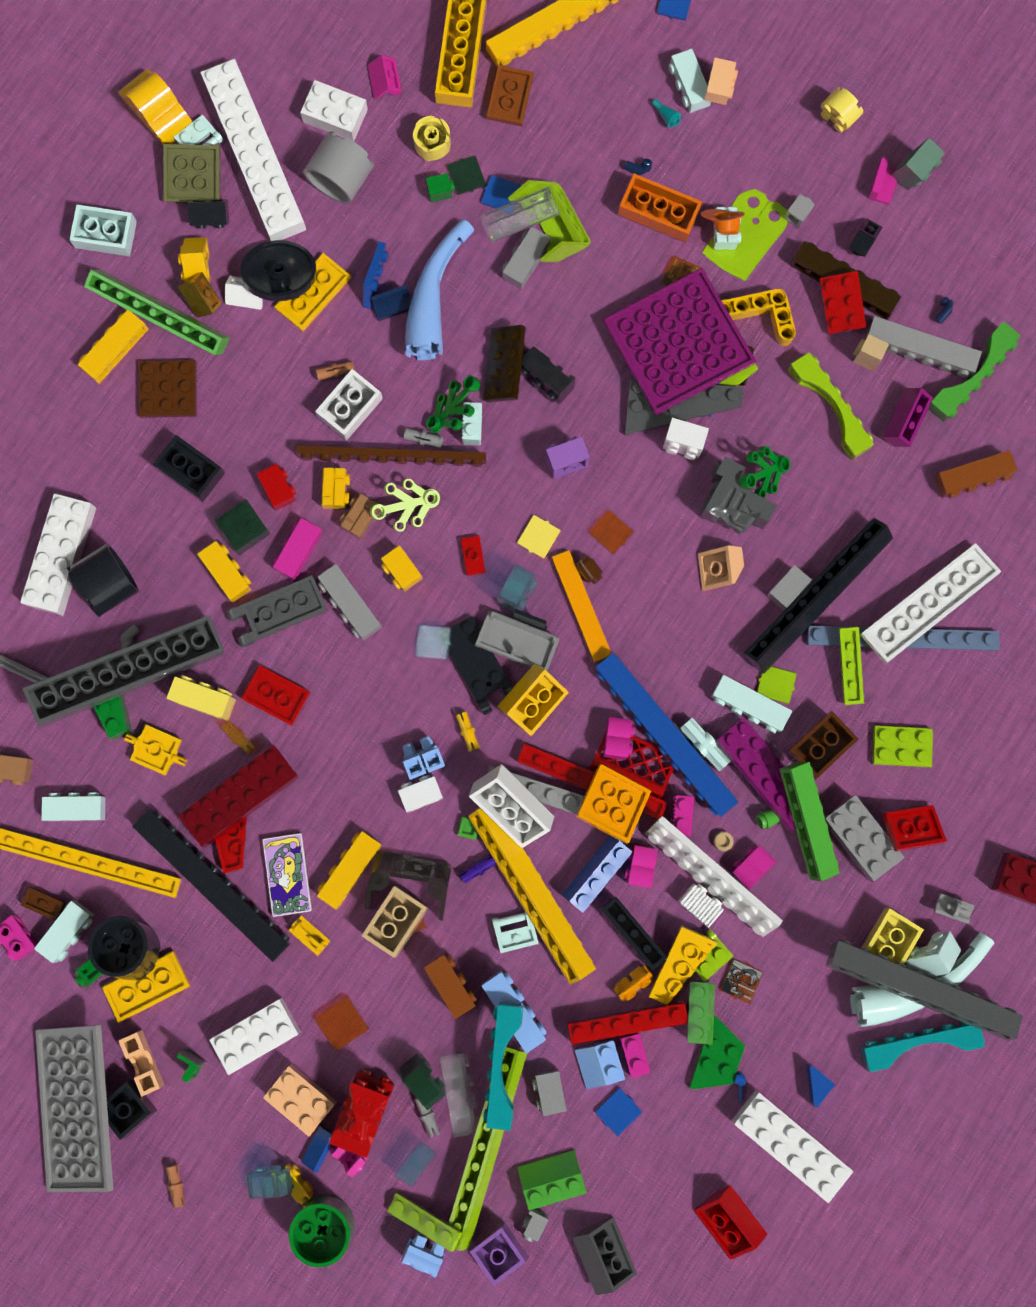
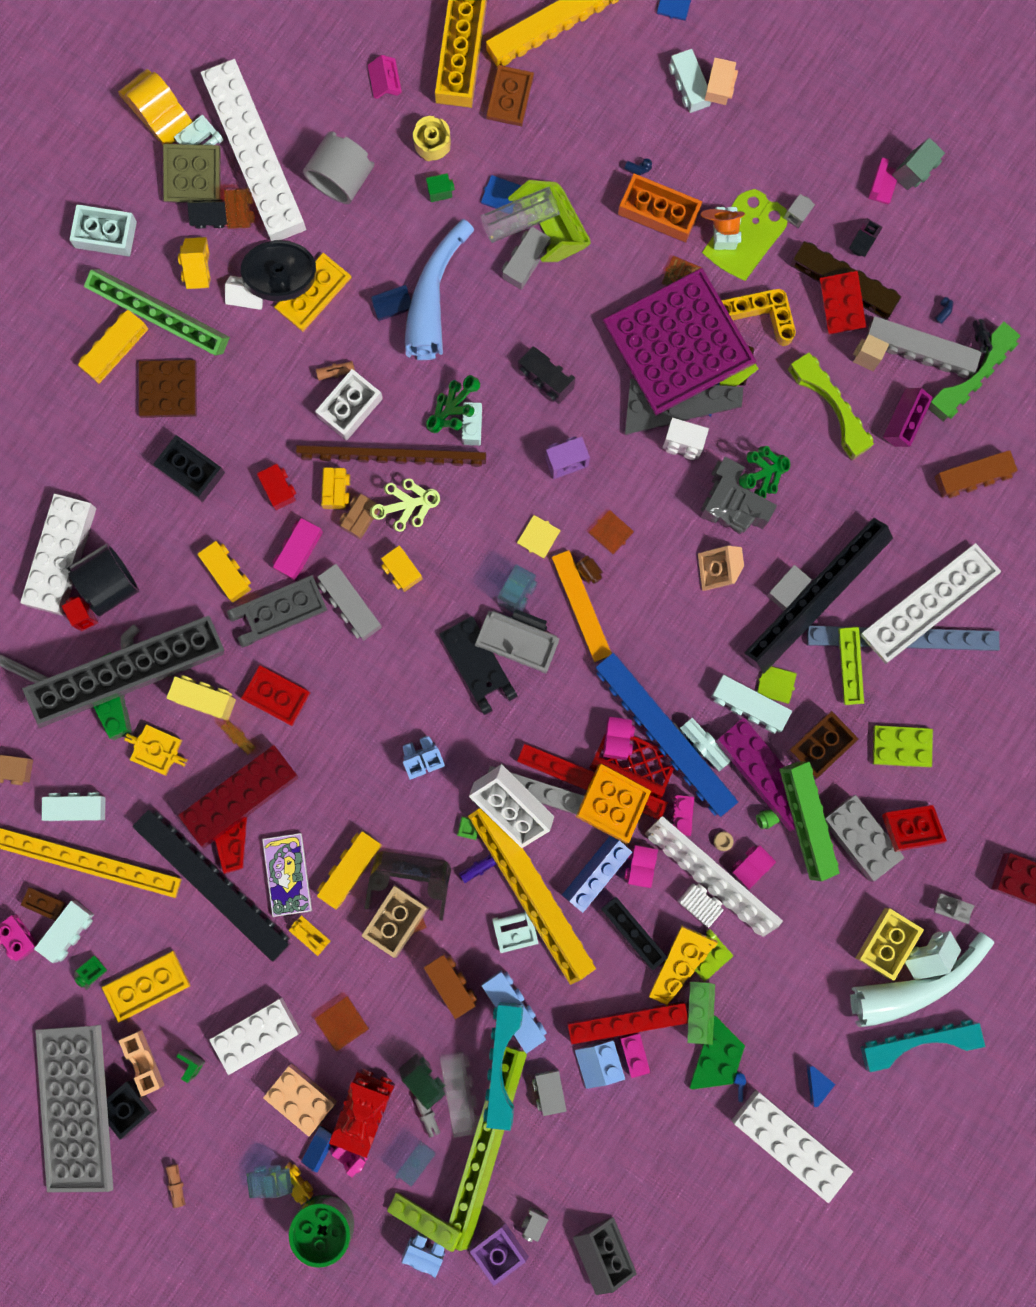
(79, 613): none -> red brick
(110, 942): black brick -> none
(200, 295): pearl gold panel -> none
(238, 207): none -> clear orange brick
(242, 527): clear green brick -> none
(334, 110): white brick -> none
(374, 273): blue wing -> none
(420, 794): white brick -> none
(423, 437): light grey pin -> none
(433, 642): clear light blue piece -> none
(466, 175): clear green piece -> none
(467, 731): yellow pin -> none
(473, 556): red plate -> none
(504, 363): dark brown plate -> none
(533, 699): yellow brick -> none
(551, 1180): bright green slope -> none
(618, 1111): blue piece -> none
(640, 980): light orange hinge -> none
(669, 115): teal cone -> none
(731, 1222): red slope -> none
(741, 981): piece -> none
(841, 109): light yellow brick -> none
(924, 990): dark grey brick -> none
(982, 336): none -> black pin

